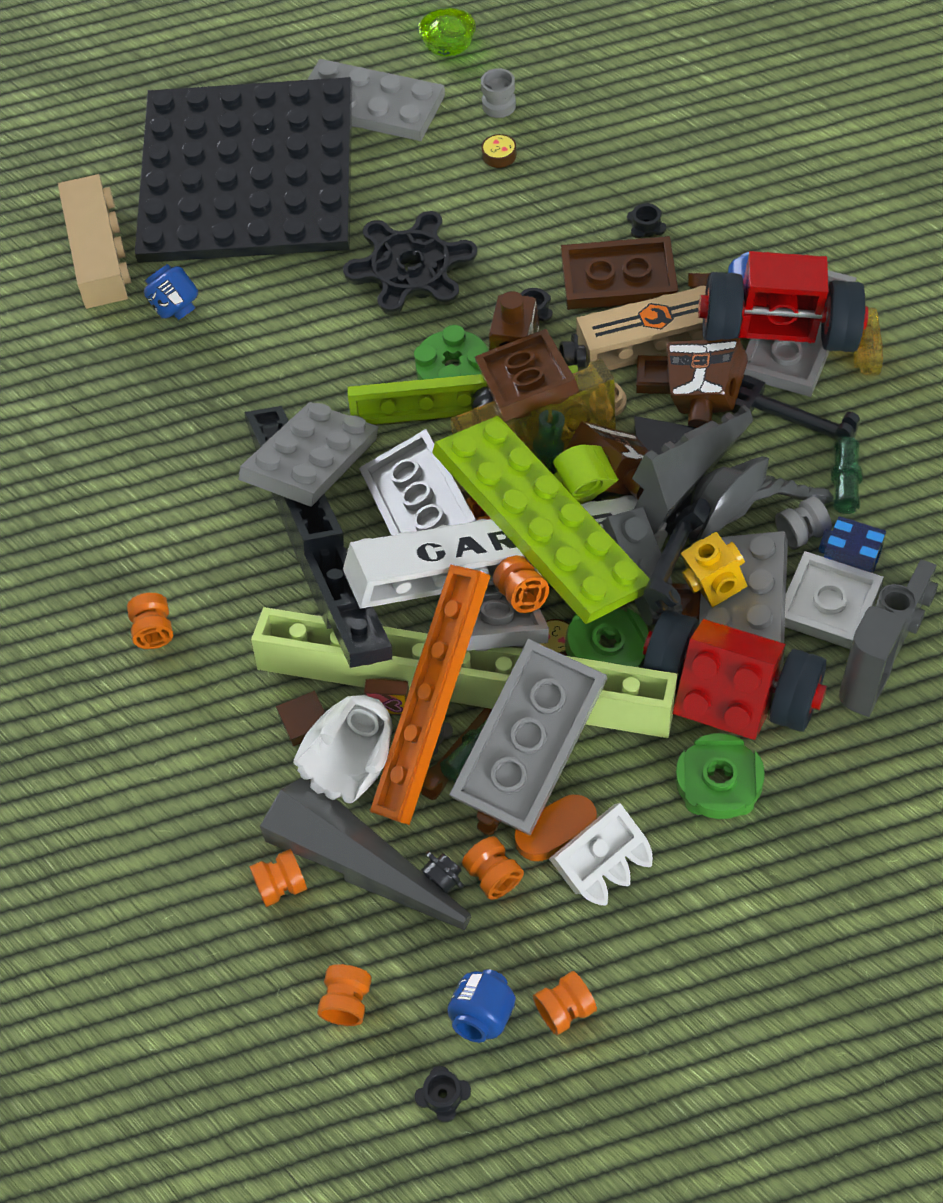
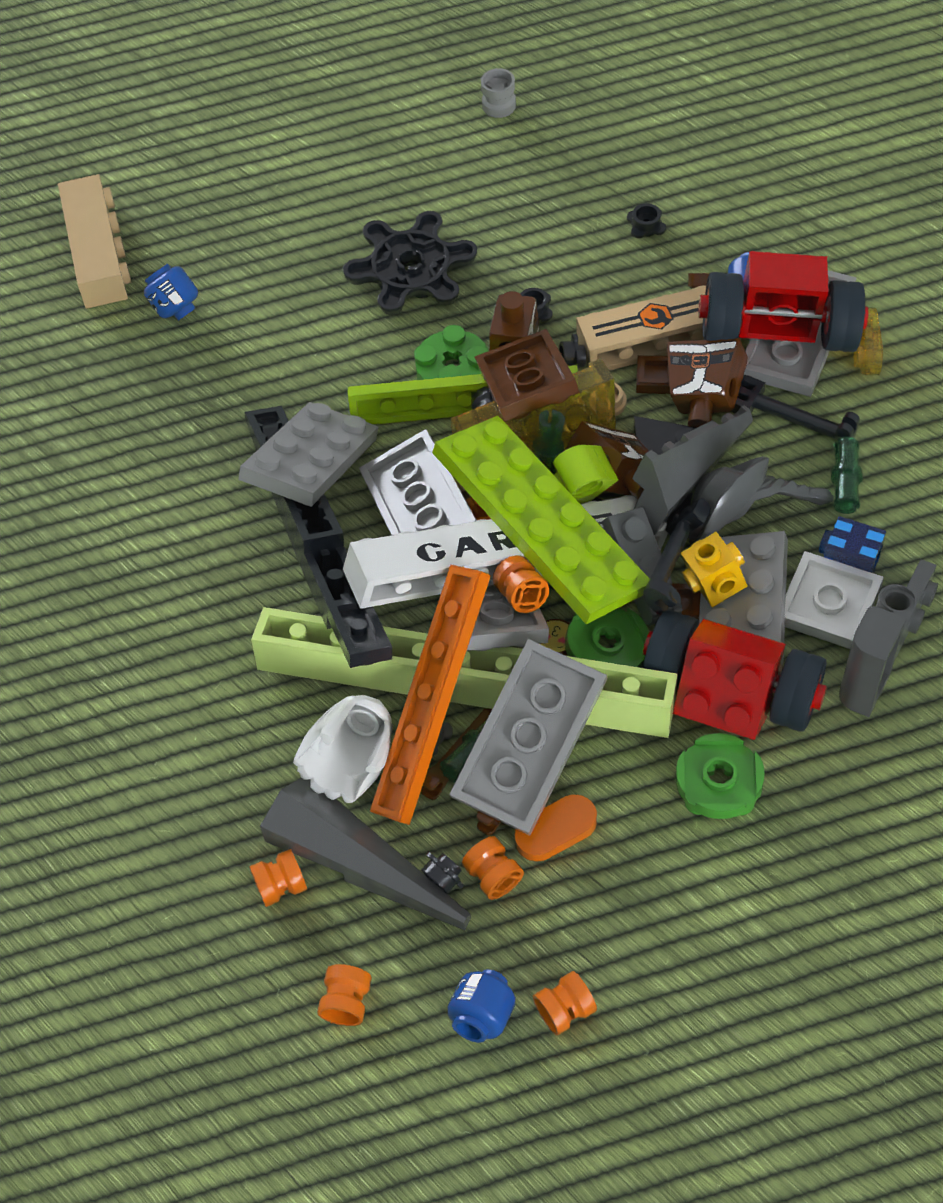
(149, 620): orange wheel -> none
(246, 170): black plate -> none
(300, 715): reddish brown tile -> none
(386, 100): light grey plate -> none
(390, 692): copper tile -> none
(440, 1080): black plate -> none
(447, 31): clear neon green hat -> none
(499, 150): tile -> none
(602, 851): white plate -> none
(617, 272): reddish brown plate -> none
(804, 522): light grey wheel -> none

